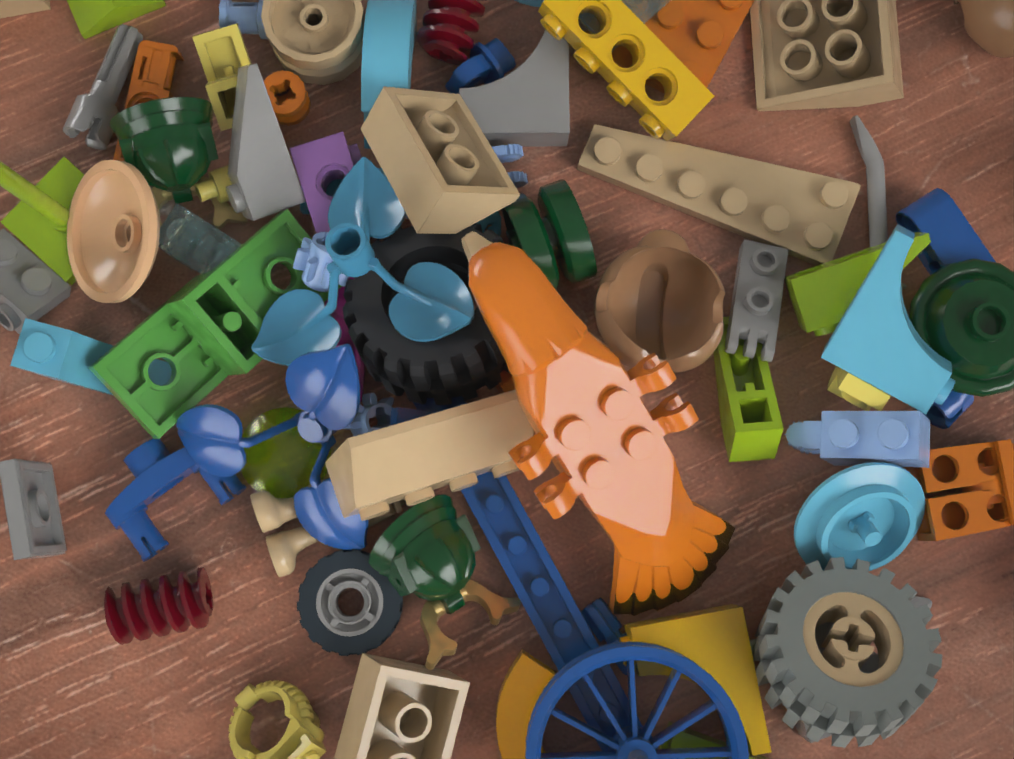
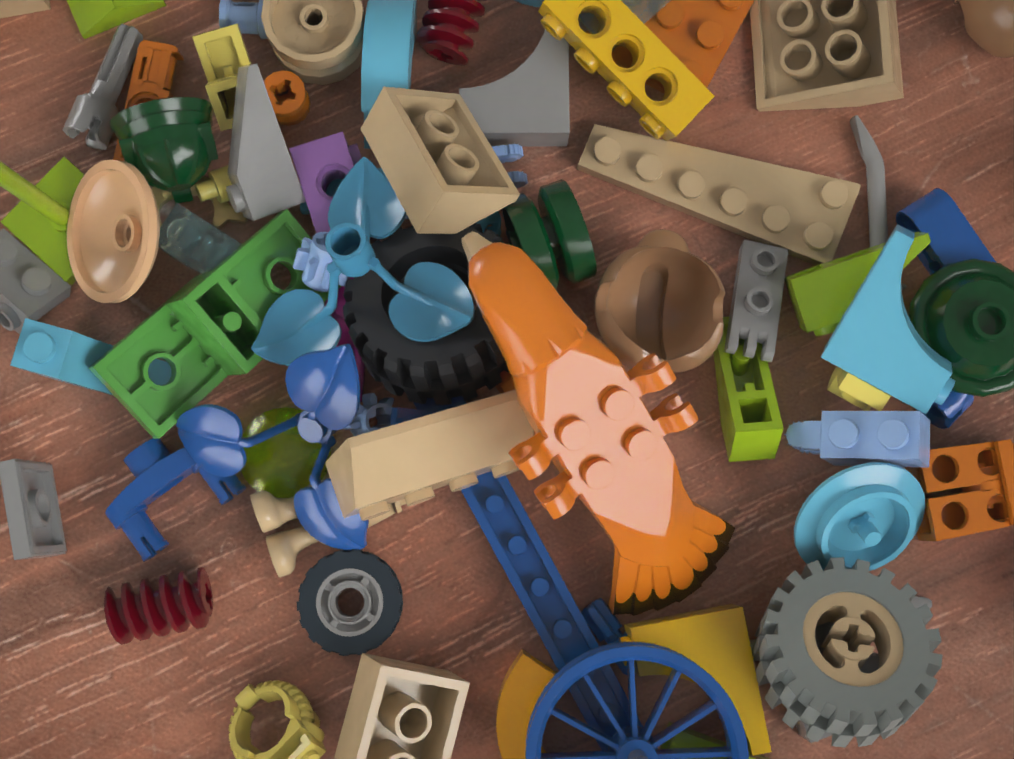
(434, 558): dark green helmet -> none
(484, 66): blue piece -> none

